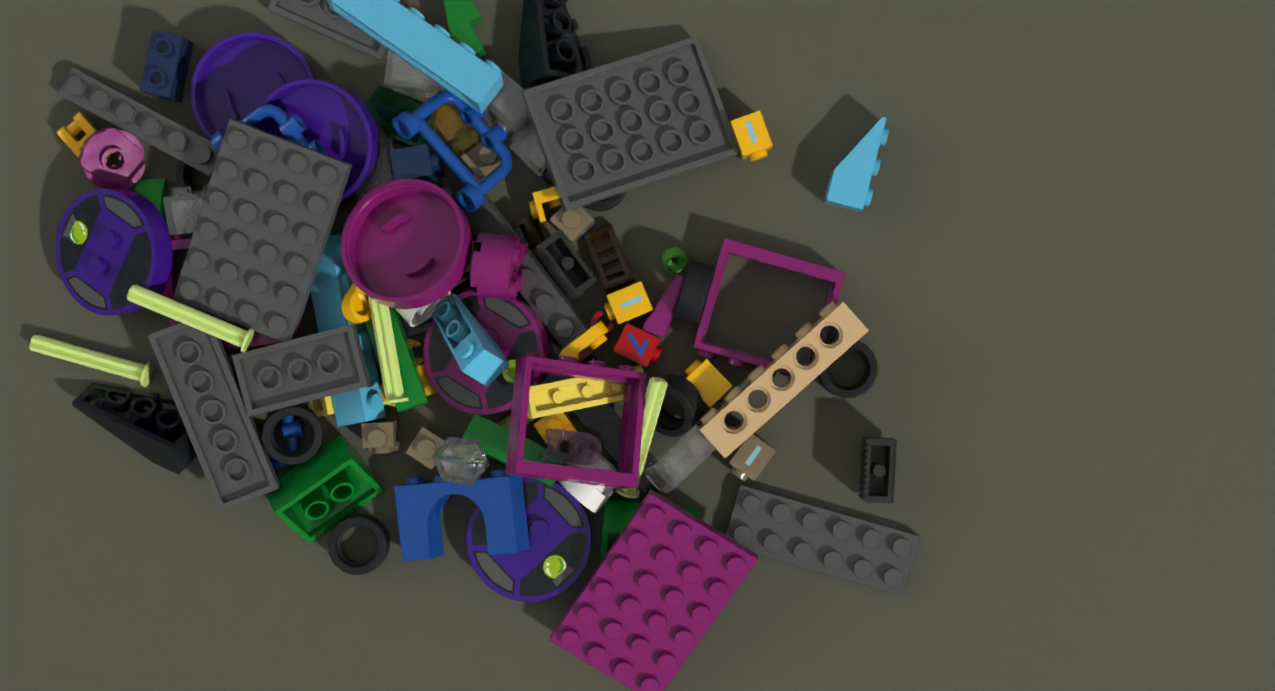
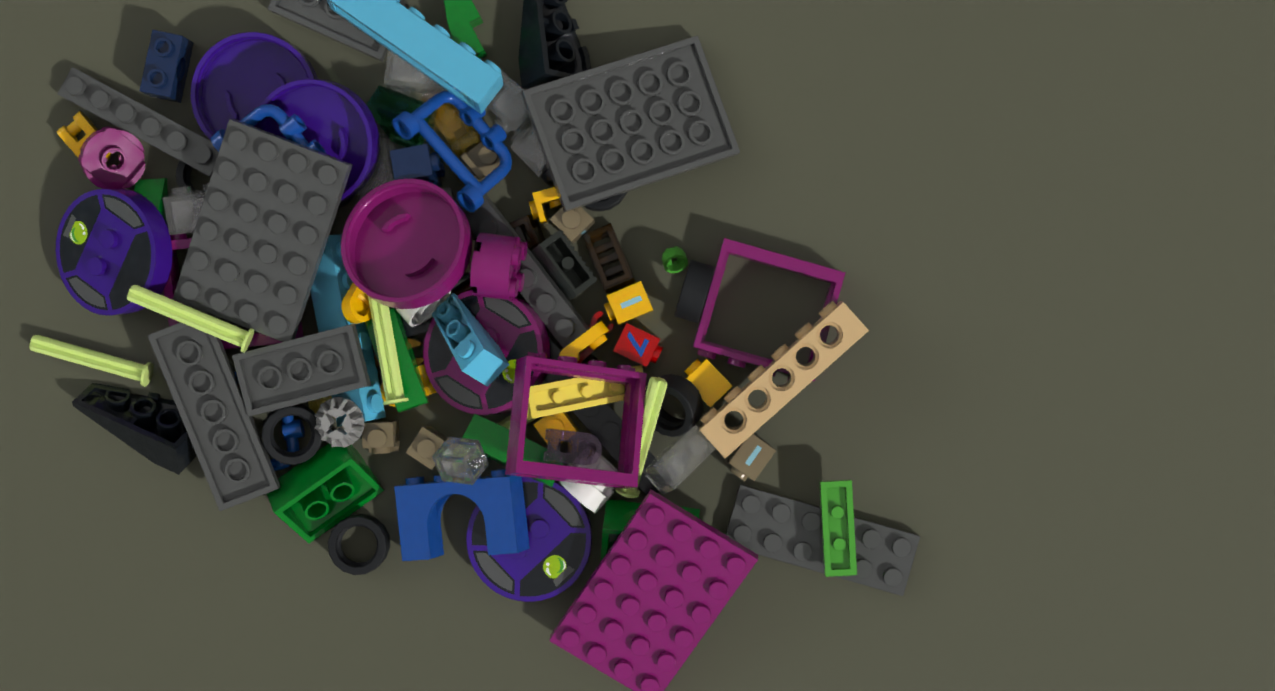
(352, 423): none -> light grey gear
(662, 314): magenta slope -> none
(751, 136): yellow brick -> none
(838, 528): none -> bright green plate
(851, 178): medium azure slope -> none
(864, 385): black tyre -> none
(877, 469): pearl dark grey brick -> none

